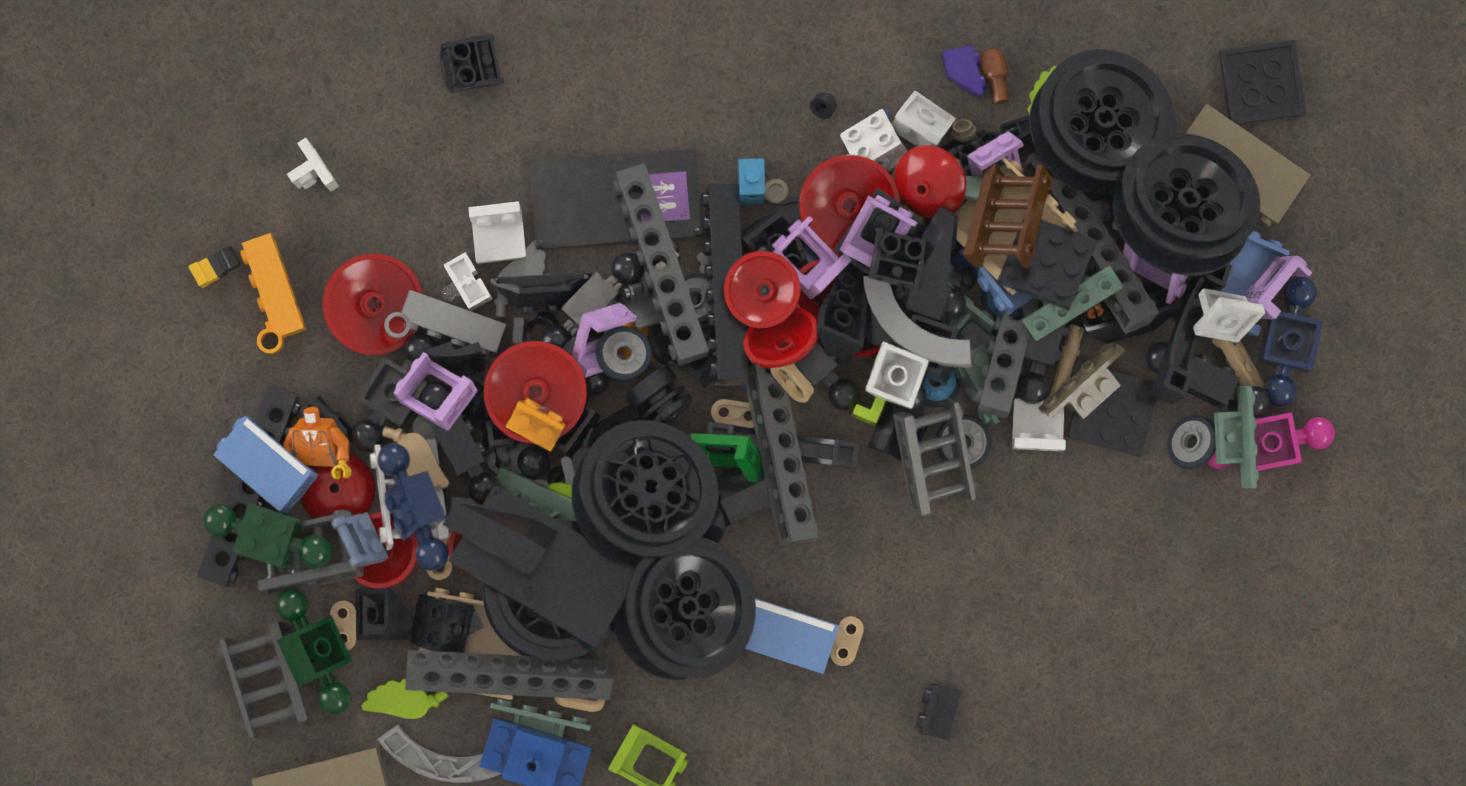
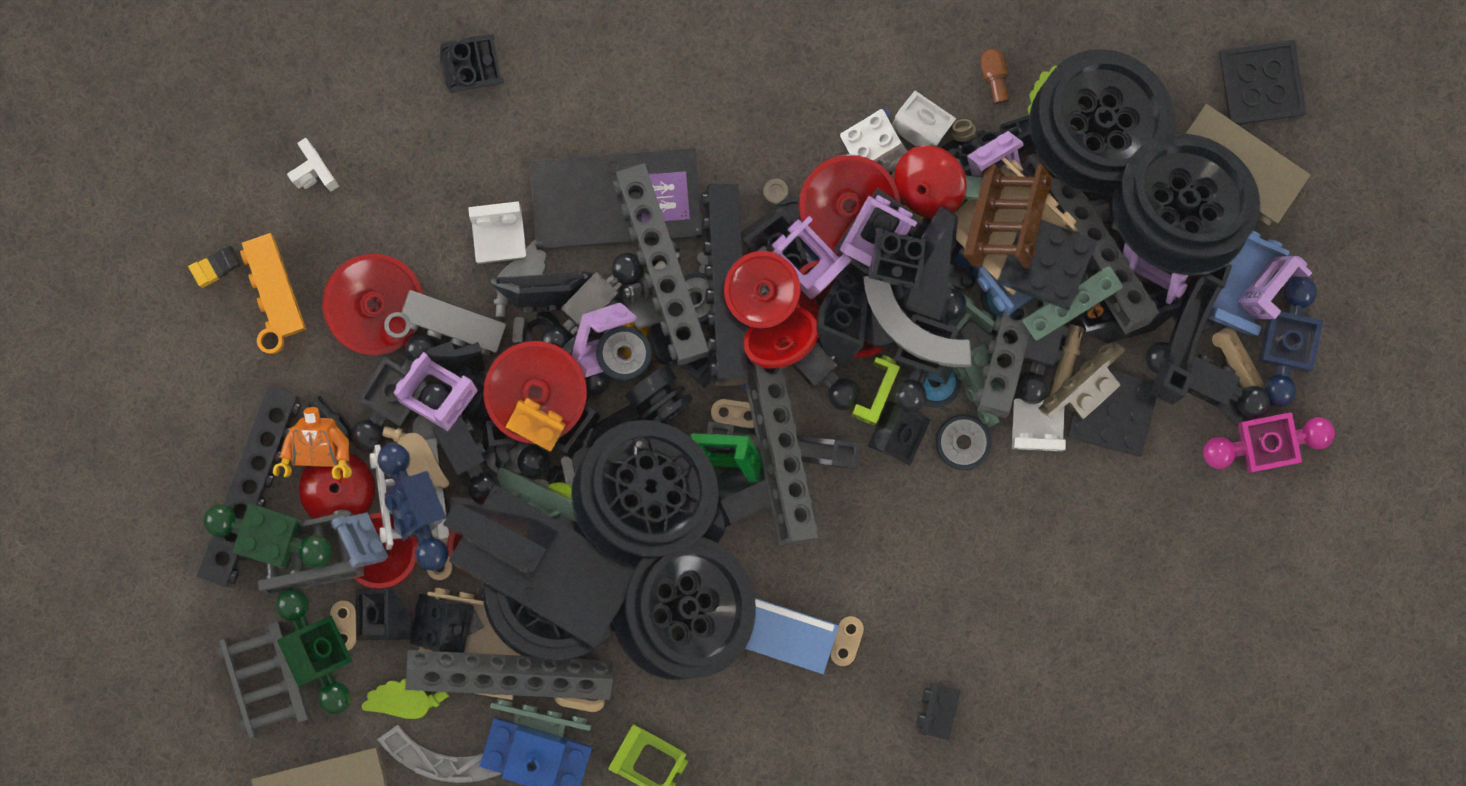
(265, 465): medium blue panel -> none
(464, 283): white piece -> none
(751, 181): dark azure torso -> none
(793, 382): tan plate -> none
(823, 105): black tile -> none
(896, 375): white slope -> none
(912, 451): dark grey fence -> none
(962, 69): dark purple slope -> none
(1178, 439): wheel -> none
(1226, 315): white bracket -> none
(1236, 437): sand green bracket -> none

